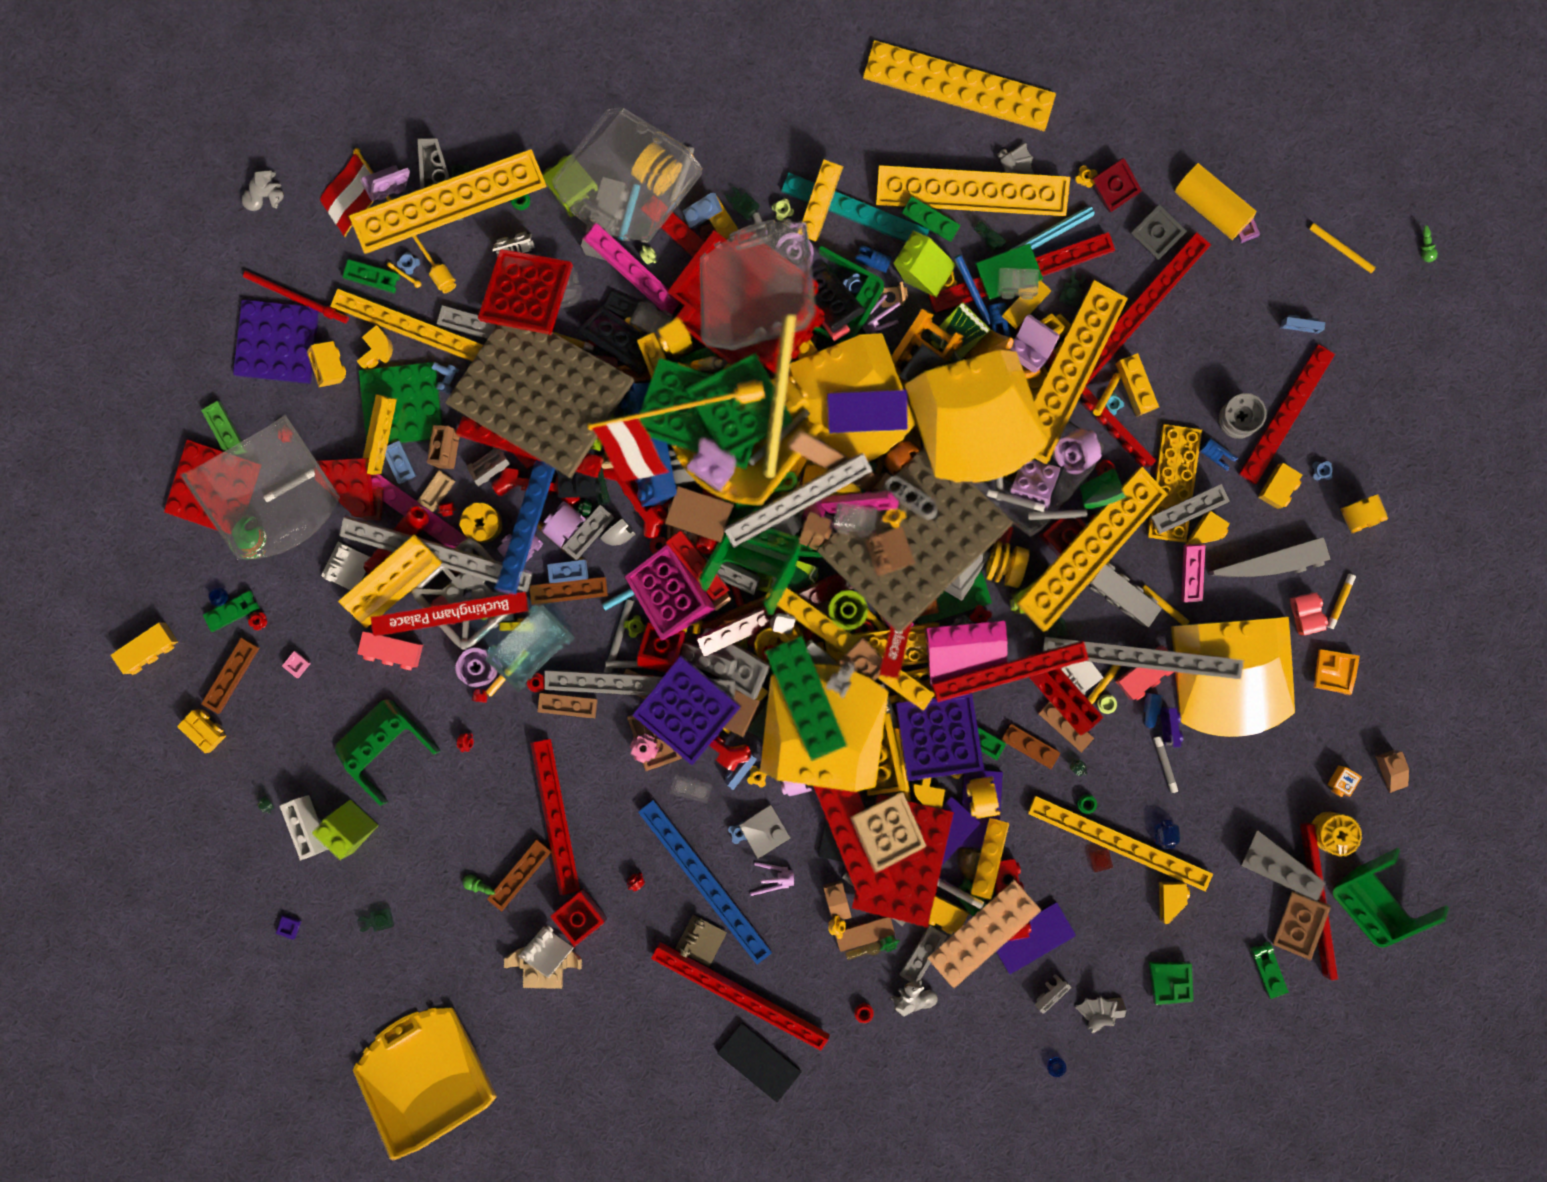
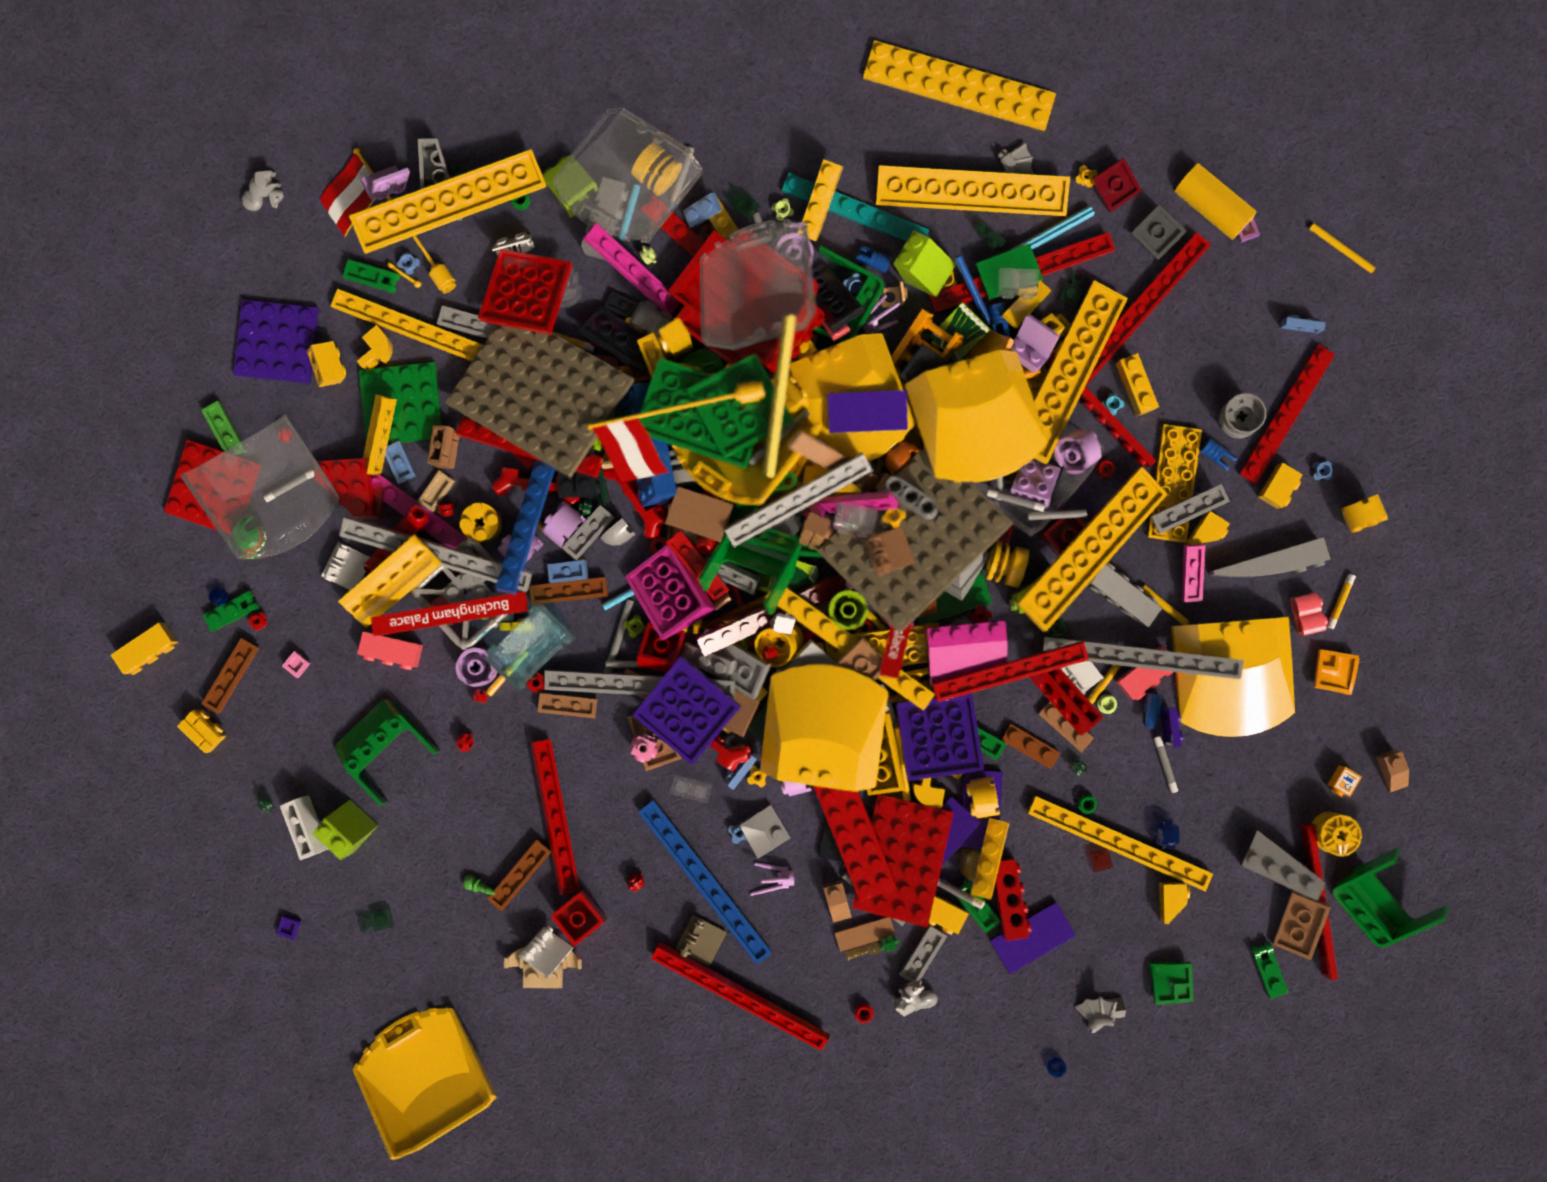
(328, 311): red bar -> none
(449, 373): medium blue piece -> none
(488, 466): light grey plate -> none
(708, 364): light grey piece -> none
(712, 464): lavender bracket -> none
(759, 1062): black tile -> none
(806, 698): green plate -> none
(837, 927): yellow plate -> none
(840, 681): light grey piece -> none
(888, 832): tan plate -> none
(931, 219): green plate -> none
(984, 934): light nougat plate -> none
(1047, 1000): light grey plate -> none
(1102, 490): green plate -> none
(1106, 395): yellow bar -> none
(1429, 252): bright green bar -> none

